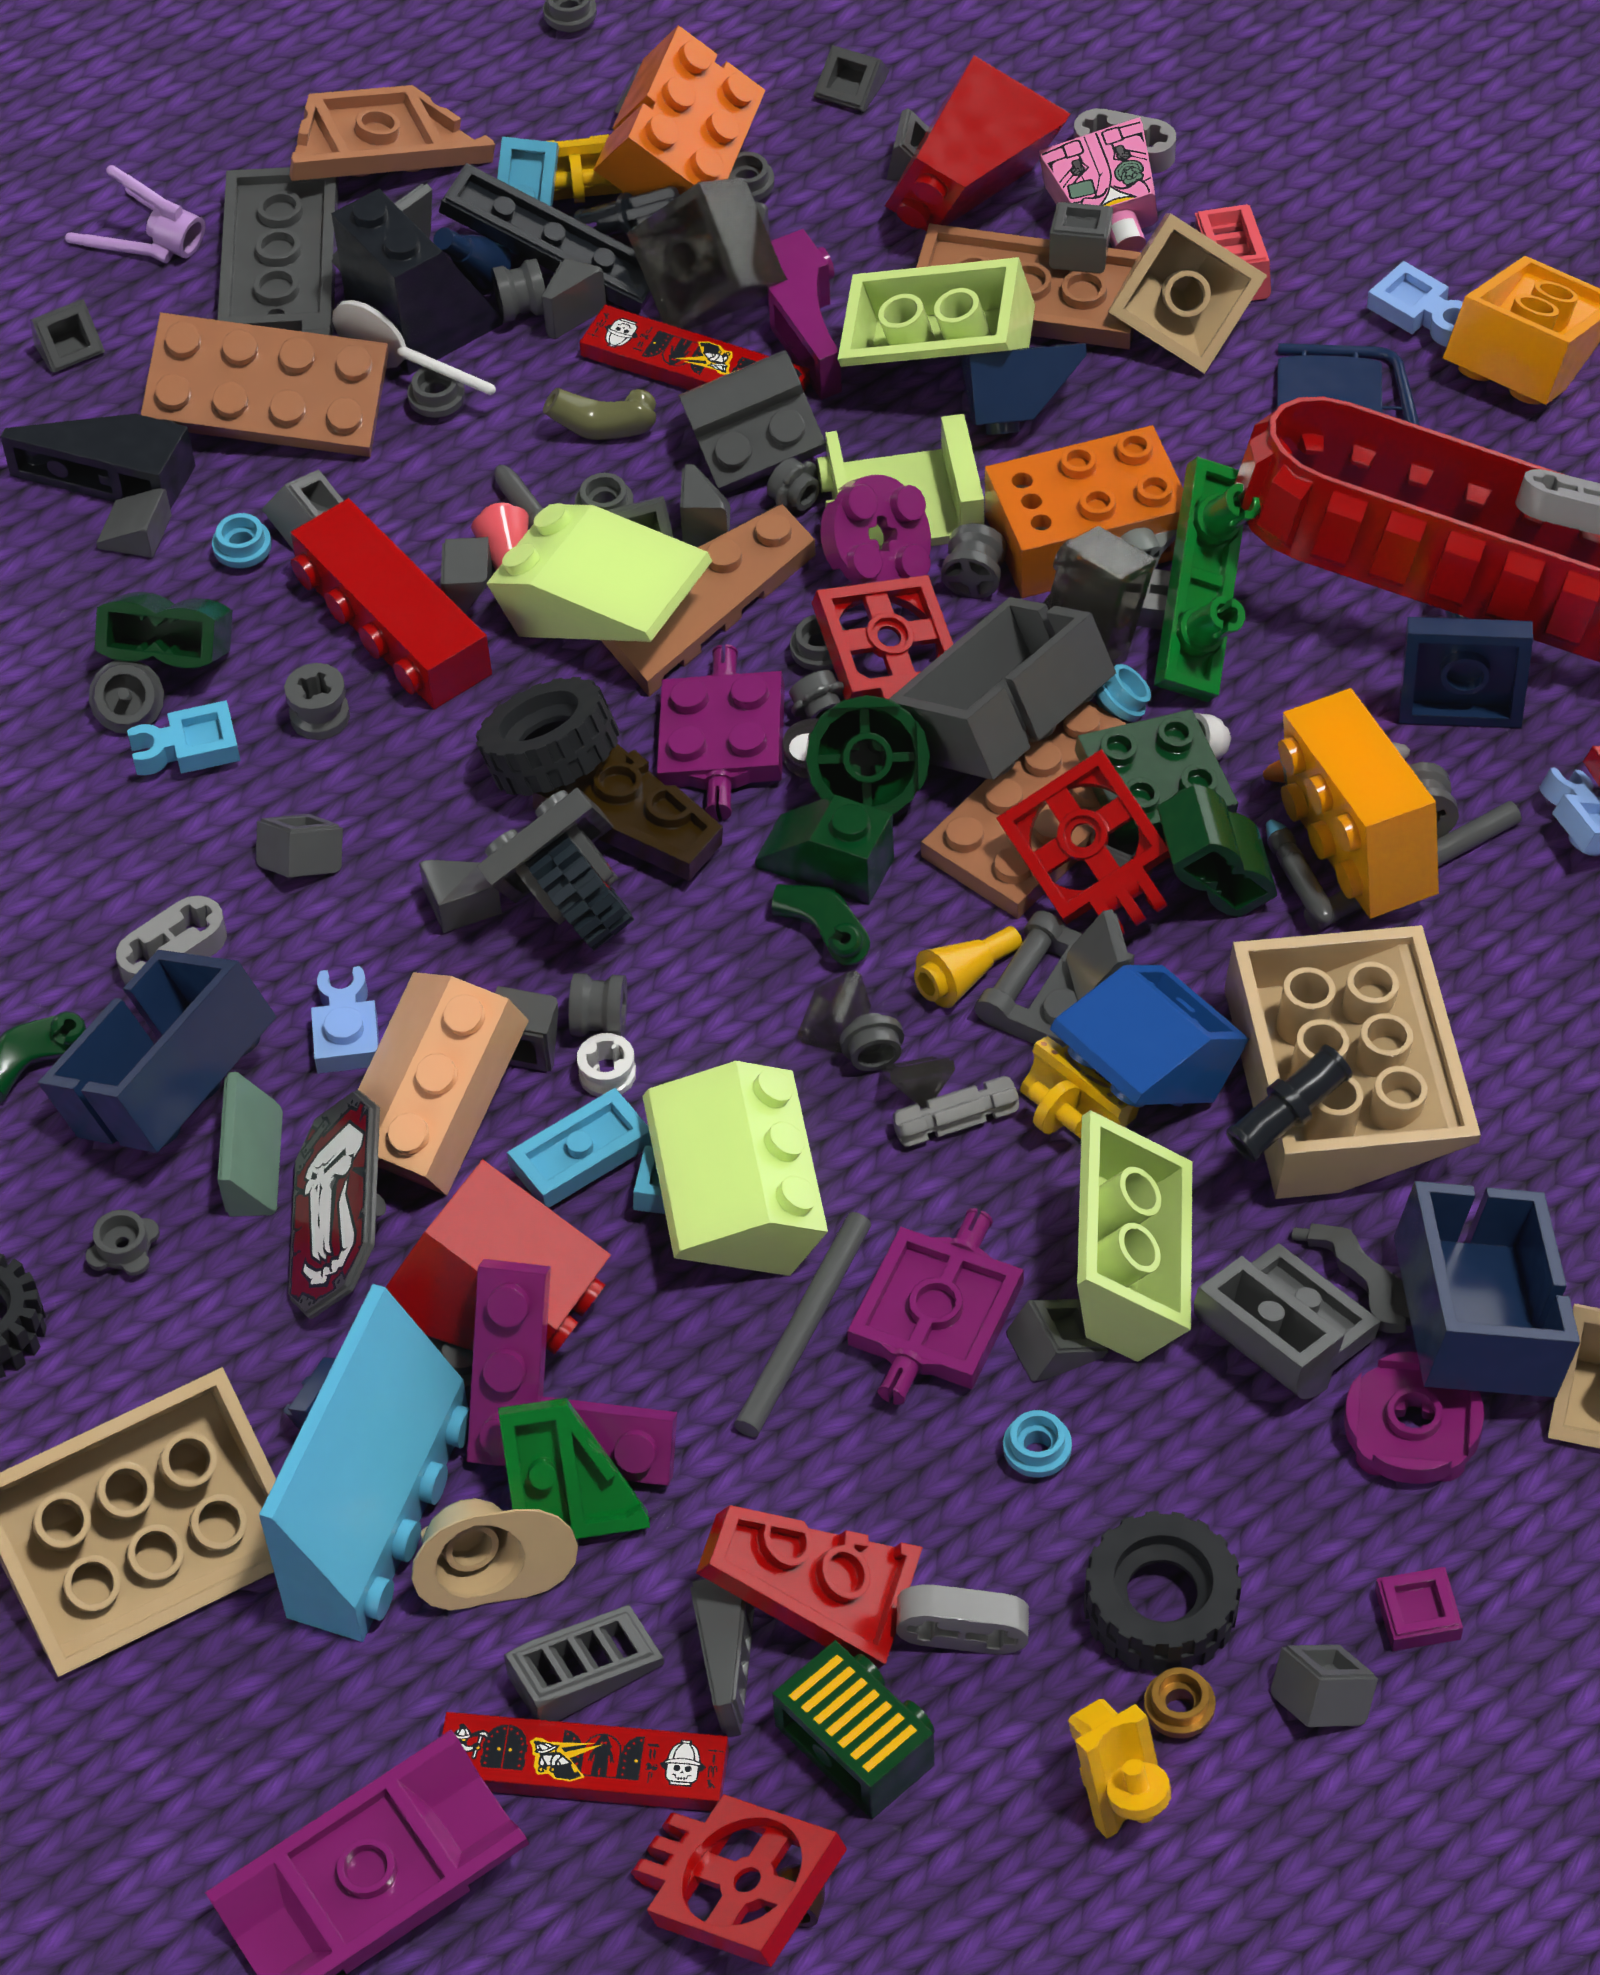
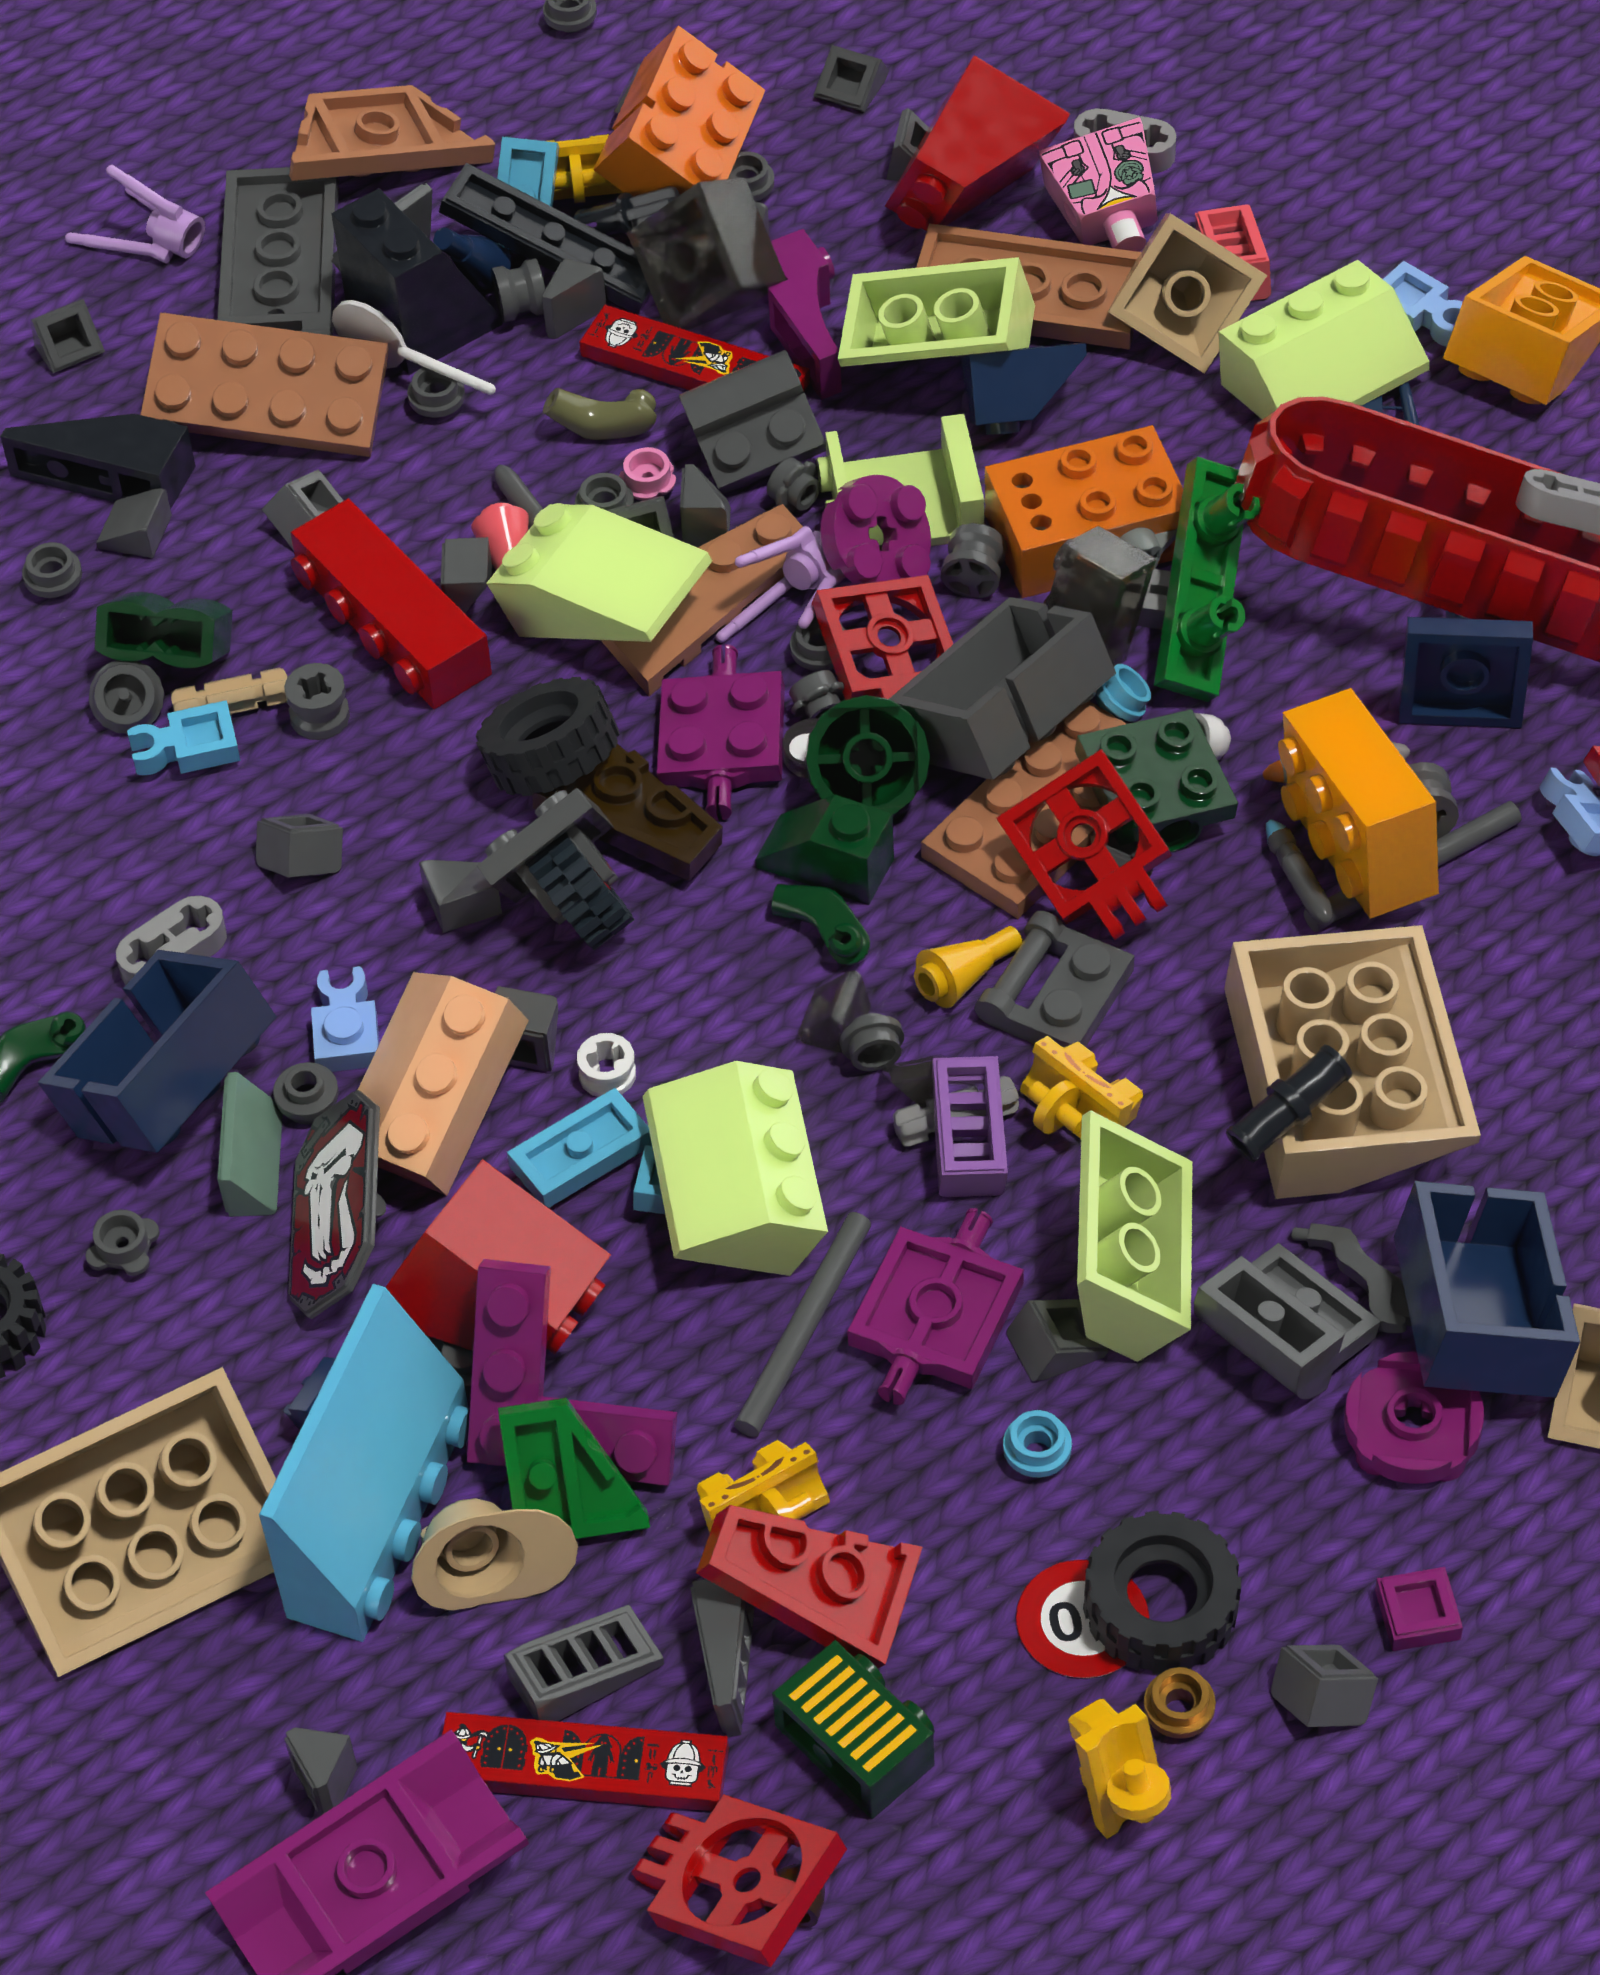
(51, 570): none -> dark grey plate
(239, 691): none -> tan axle
(241, 541): medium azure plate -> none
(308, 1105): none -> dark grey plate
(322, 1764): none -> dark grey slope
(597, 1005): dark grey wheel -> none
(648, 473): none -> bright pink plate
(781, 1484): none -> yellow hips
(803, 569): none -> lavender plant
(962, 1619): light grey beam -> none
(969, 1167): none -> medium lavender slope
(1055, 1626): none -> red sticker
(1080, 237): dark grey slope -> none
(1097, 953): dark grey slope -> none
(1151, 1038): blue slope -> none
(1216, 850): dark green brick -> none
(1327, 340): none -> yellowish green slope

